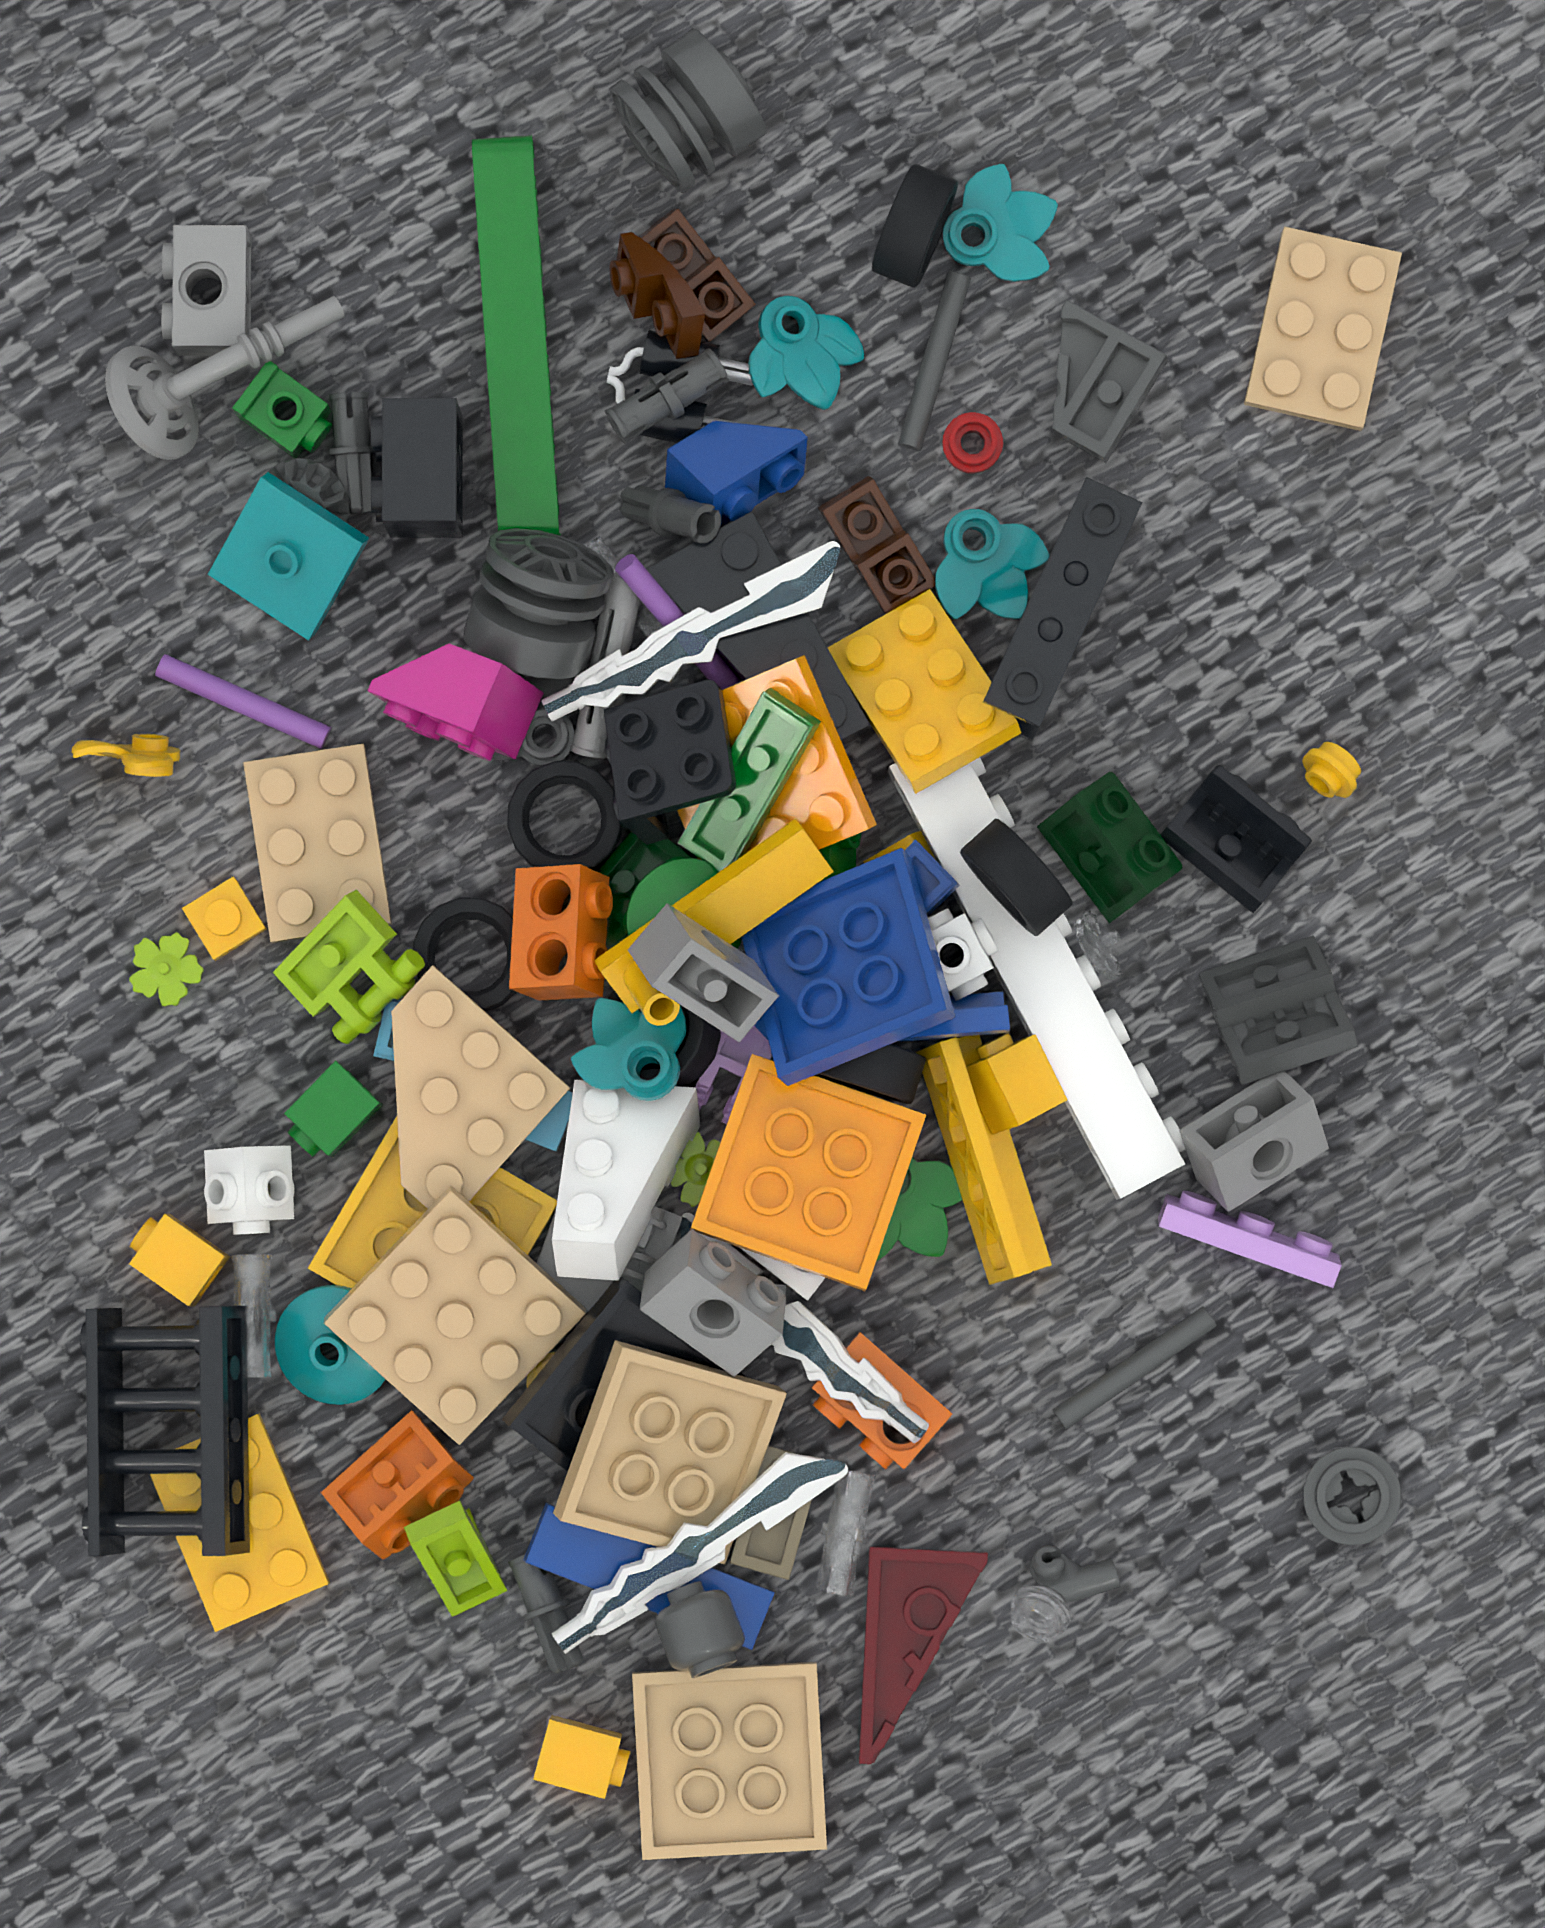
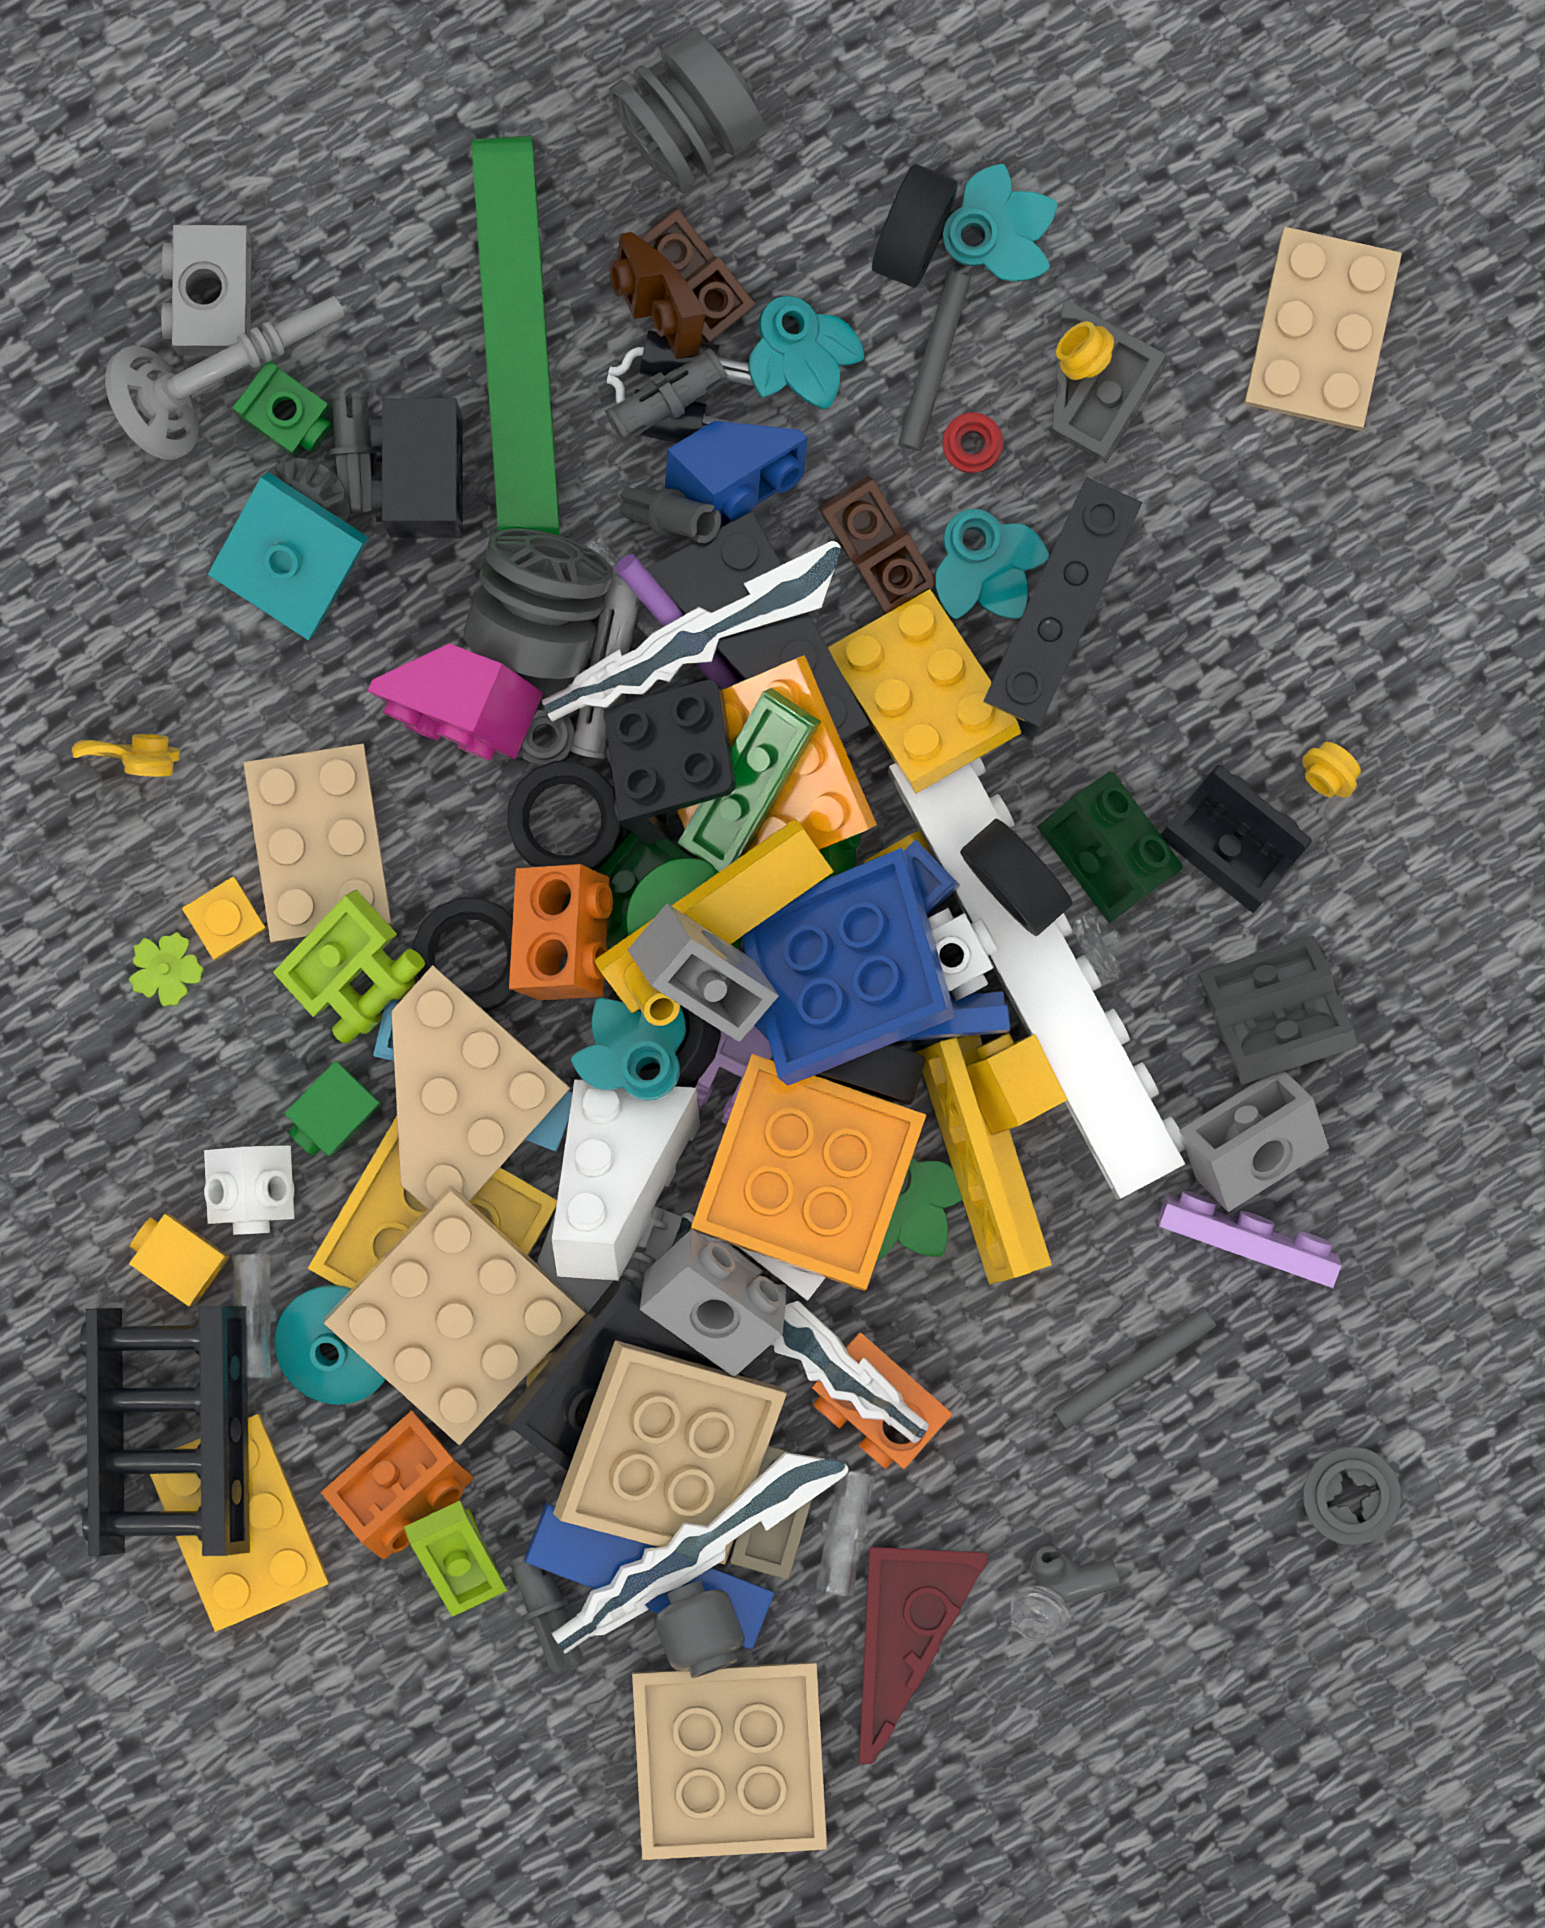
(242, 701): medium lavender bar -> none
(581, 1757): yellow brick -> none
(694, 1168): lime plant -> none
(1085, 350): none -> yellow plate

